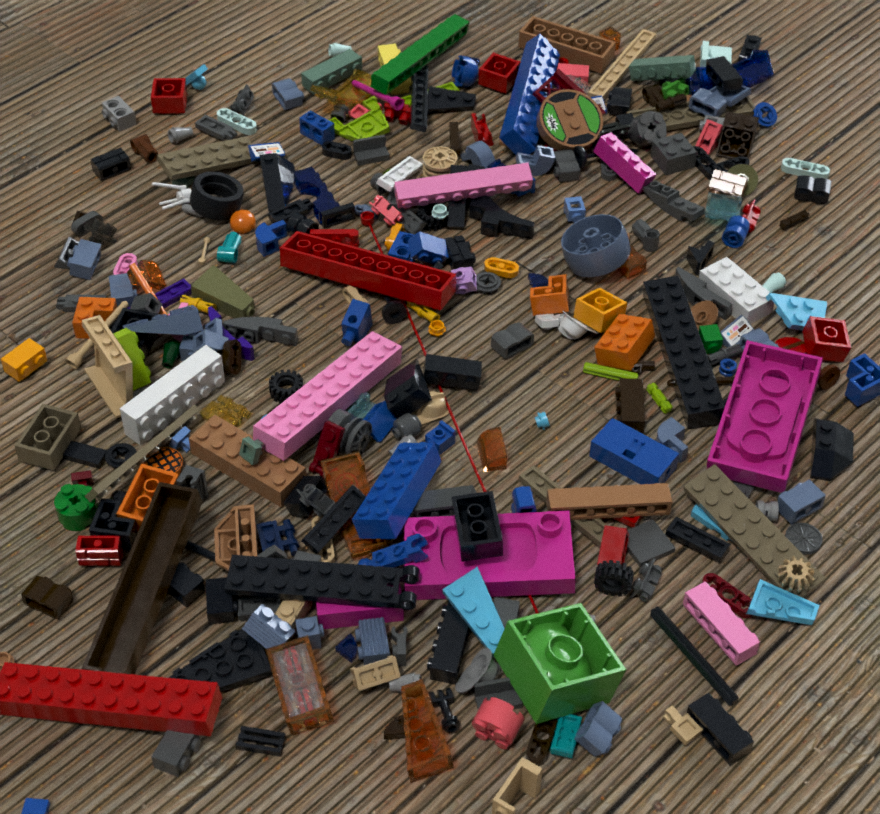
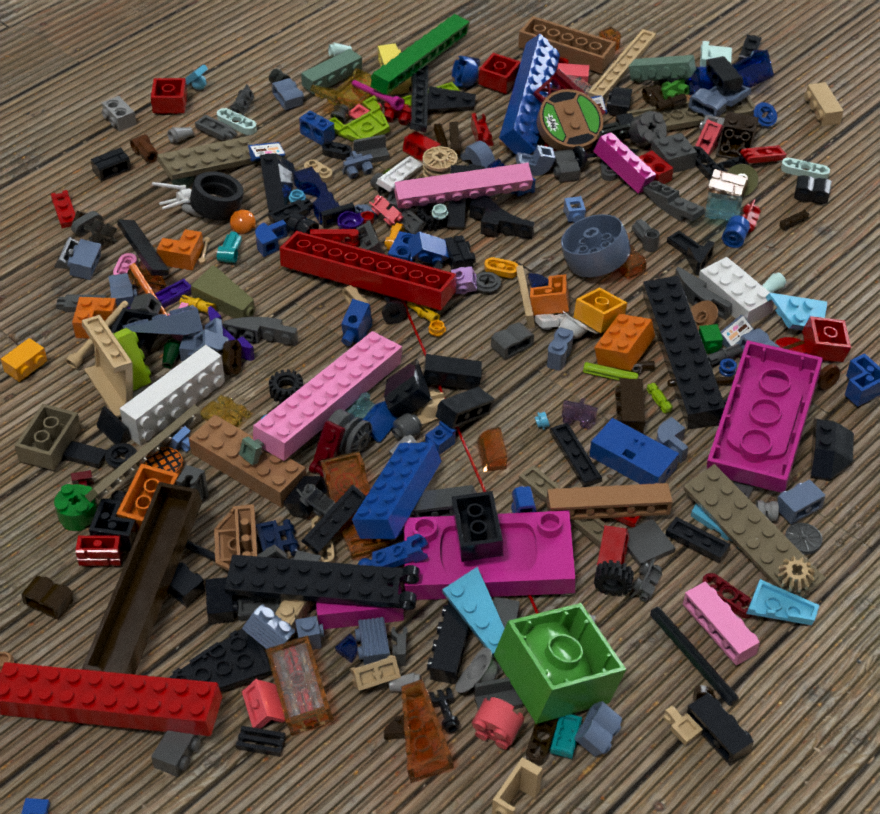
(63, 208): none -> red plate
(112, 427): none -> black slope
(143, 247): none -> black tile
(181, 252): none -> orange brick
(263, 703): none -> coral panel
(277, 75): none -> pearl dark grey wheel
(296, 195): none -> medium azure plate
(325, 173): none -> tan plate
(349, 220): none -> dark purple hair
(357, 162): none -> sand blue hips
(369, 239): none -> dark grey hinge
(416, 144): none -> red hinge
(440, 135): none -> dark brown axle
(464, 407): none -> black brick
(525, 297): none -> tan tile
(559, 348): none -> sand blue brick
(575, 455): none -> black tile
(579, 411): none -> clear purple hips
(662, 169): none -> red brick
(681, 242): none -> black tile
(701, 691): none -> dark brown tile
(763, 154): none -> red hinge
(824, 104): none -> tan brick

